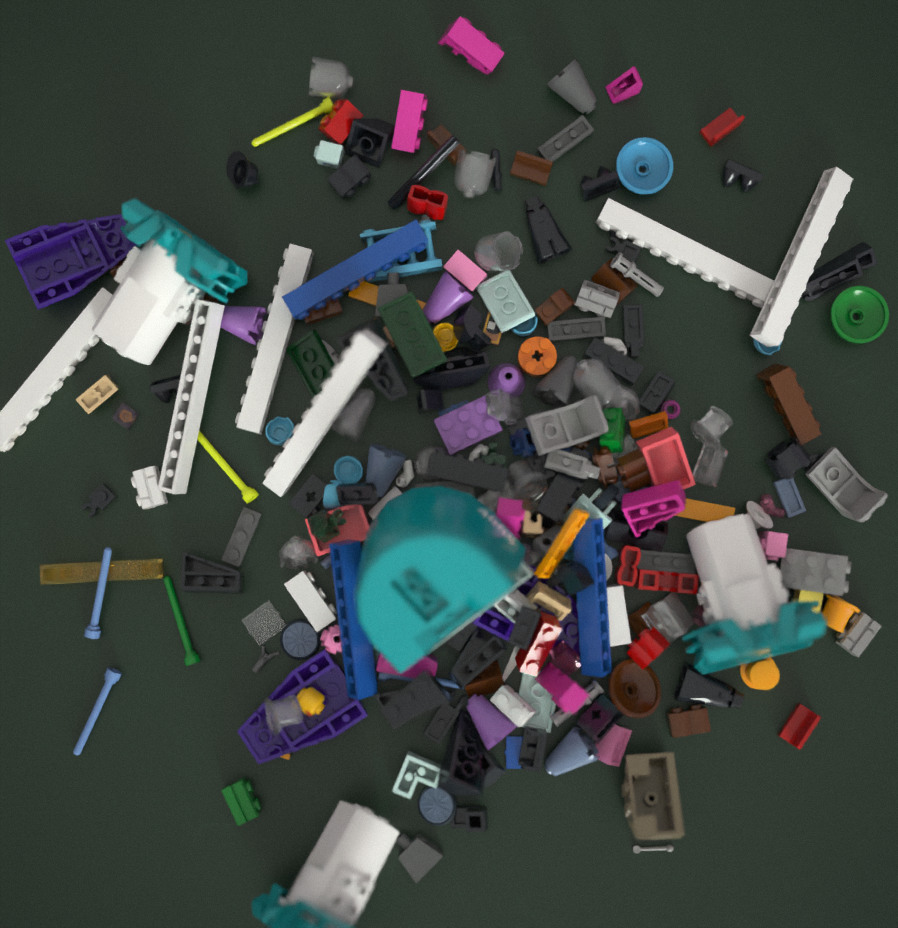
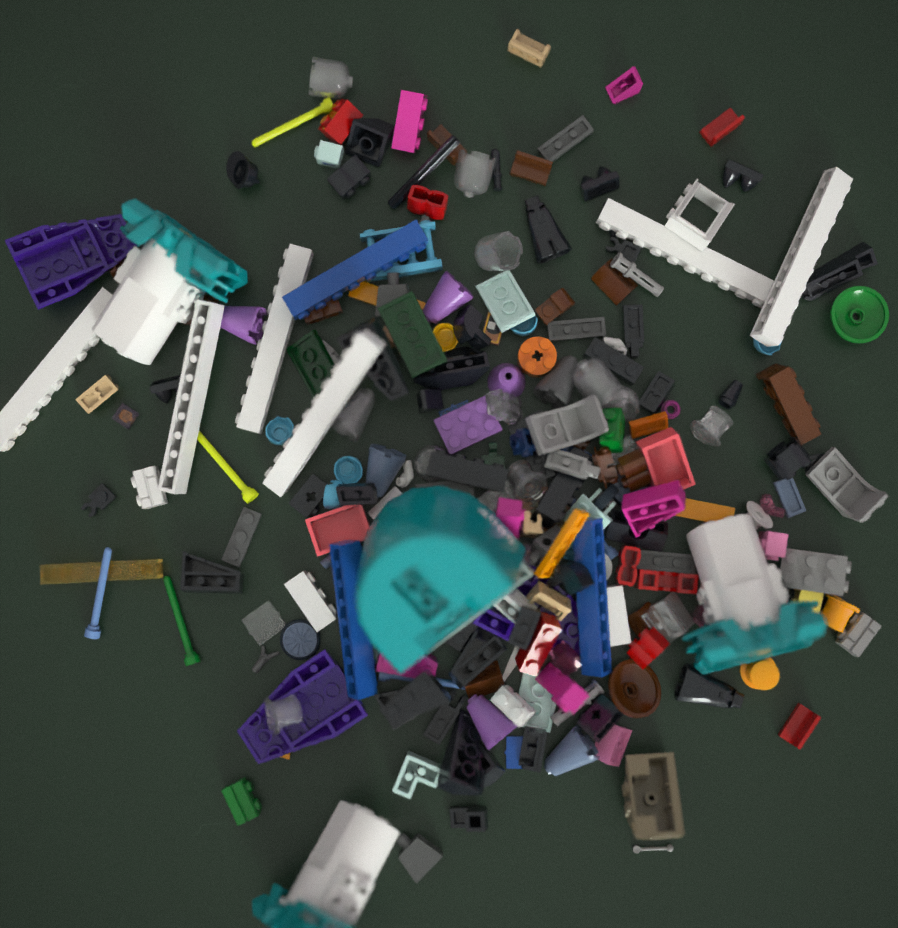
(111, 676): medium blue piece -> none
(297, 553): clear cylinder -> none
(311, 701): yellow head -> none
(324, 525): clear green brick -> none
(328, 642): bright pink brick -> none
(436, 806): sand blue wheel -> none
(465, 270): bright pink panel -> none
(472, 45): dark pink wedge -> none
(479, 449): white arm -> none
(528, 48): none -> tan hinge
(574, 87): dark grey cone -> none
(597, 299): light grey brick -> none
(645, 154): dark azure dish -> none
(687, 230): none -> white window
(688, 721): reddish brown brick -> none
(710, 464): clear brick -> none
(730, 395): none -> black cone

